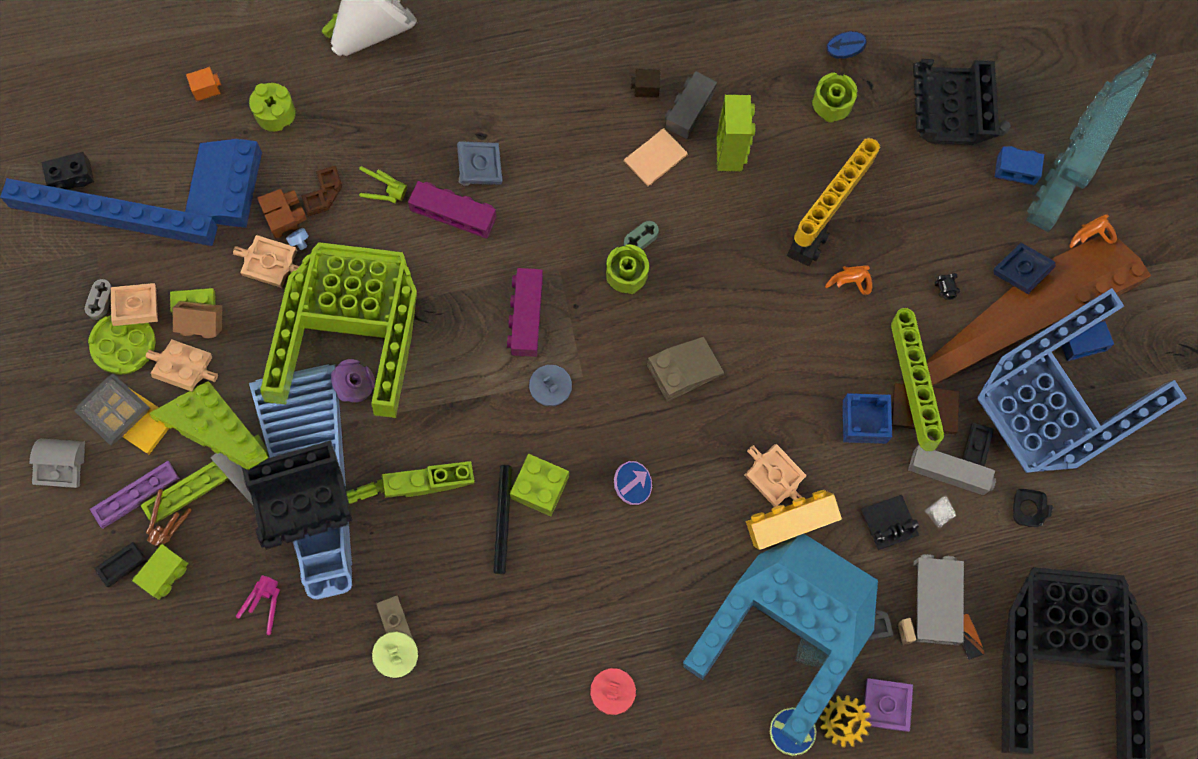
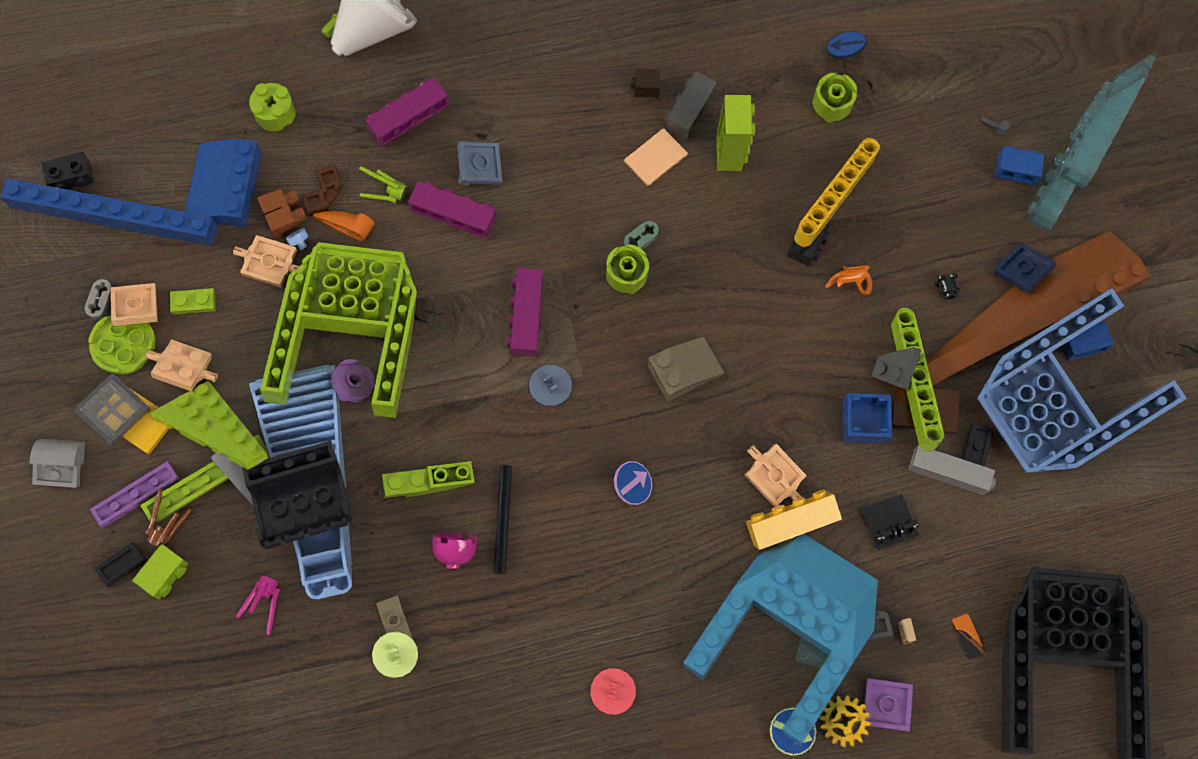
(197, 319): medium nougat piece -> none
(204, 83): orange brick -> none
(349, 224): none -> orange piece
(365, 491): lime axle -> none
(407, 111): none -> magenta brick
(453, 548): none -> dark pink cylinder
(539, 485): lime brick -> none
(897, 367): none -> dark grey wing
(940, 600): light grey panel -> none
(941, 511): clear slope -> none
(956, 103): black slope -> none
(1043, 510): black piece -> none
(1093, 227): orange piece -> none

